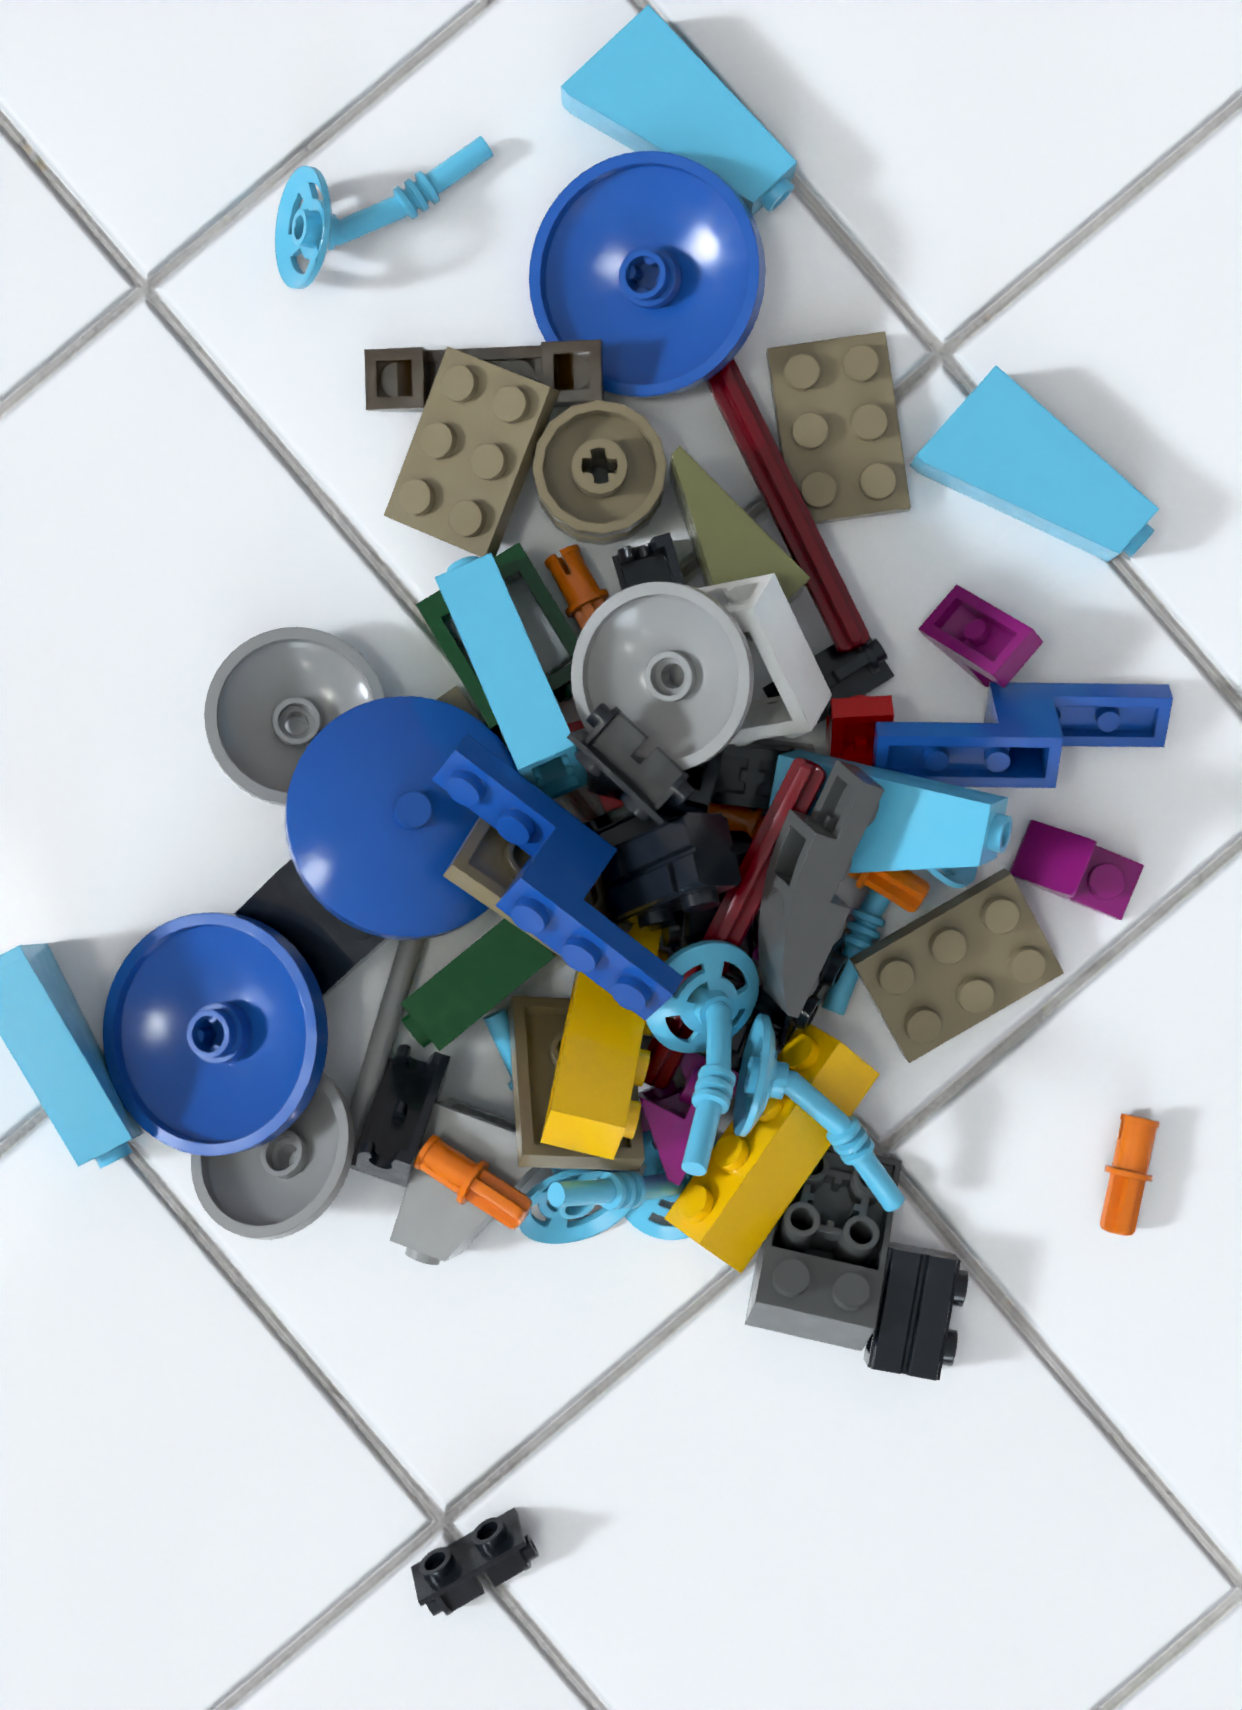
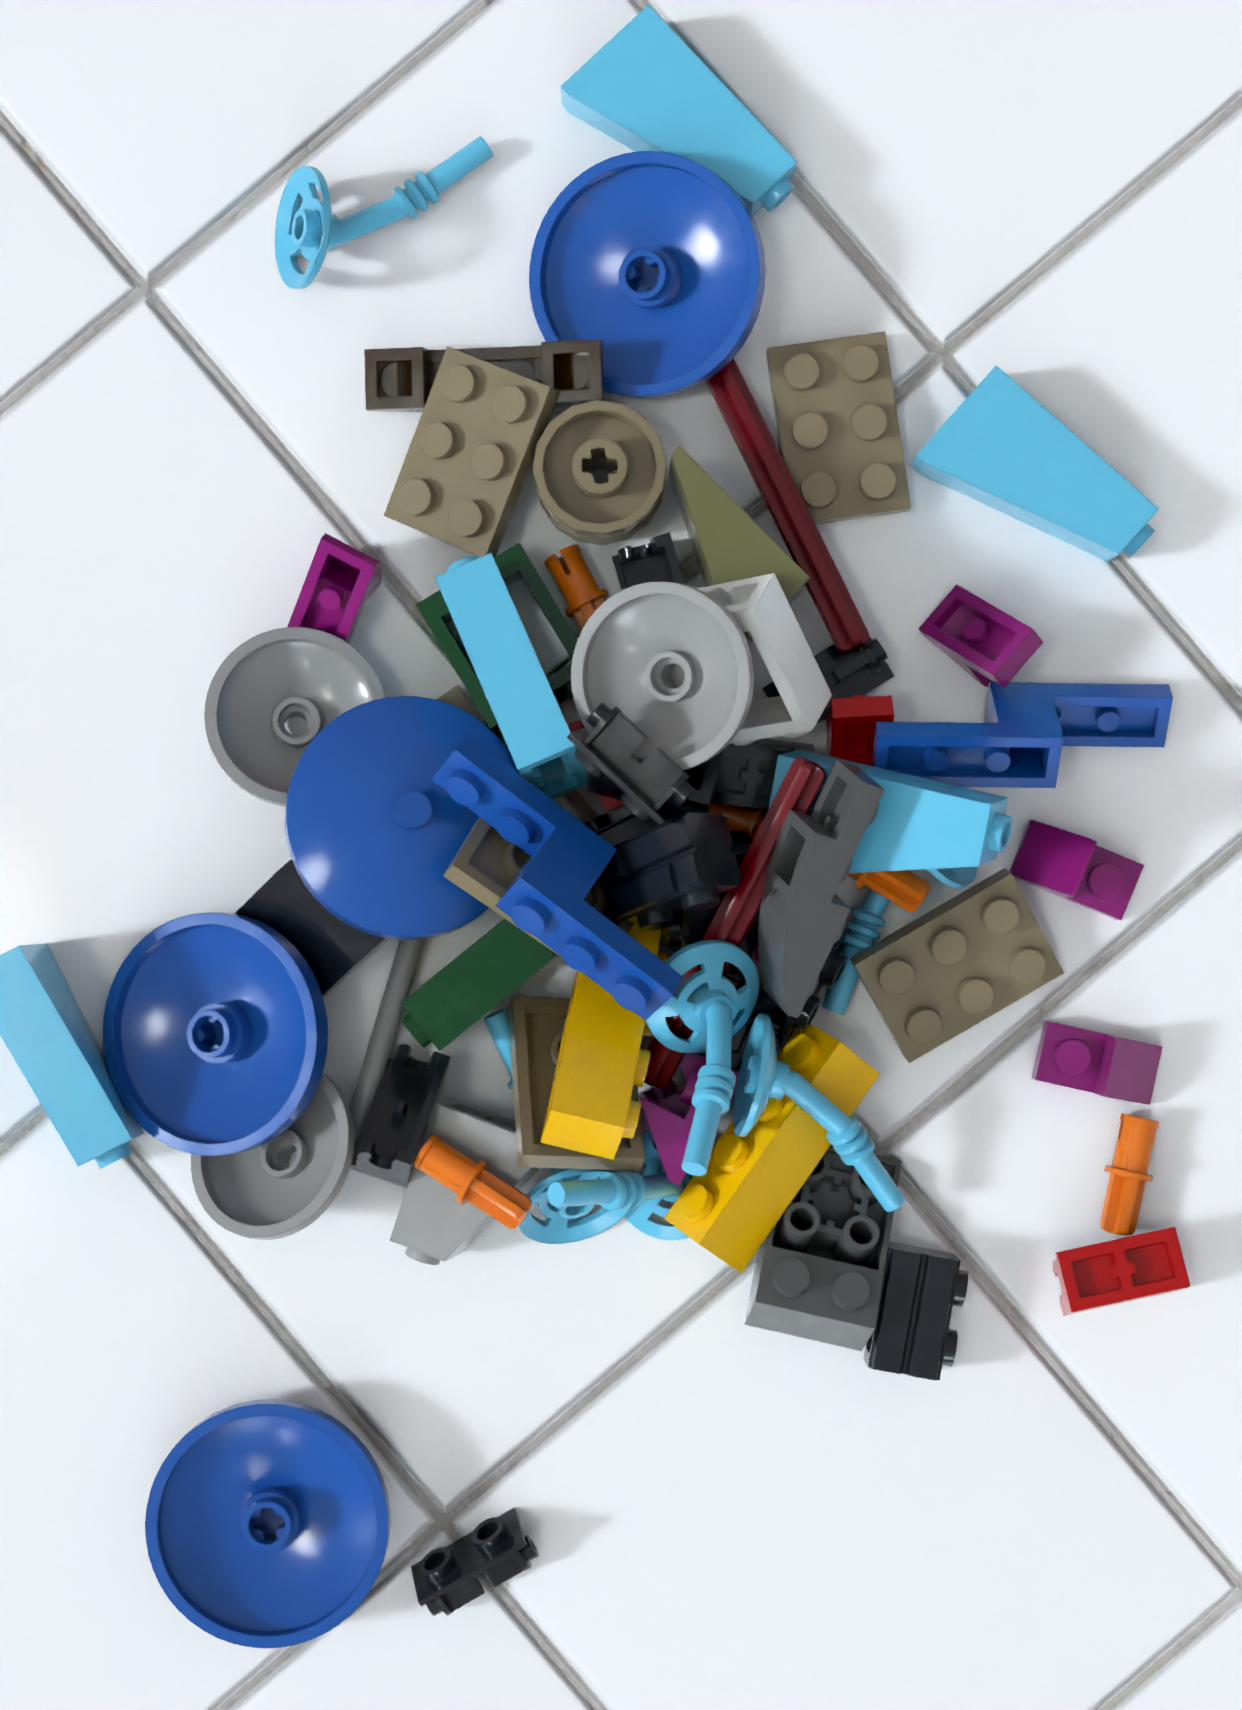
(268, 1523): none -> blue dish
(336, 589): none -> magenta slope
(1097, 1062): none -> magenta slope
(1120, 1271): none -> red hinge

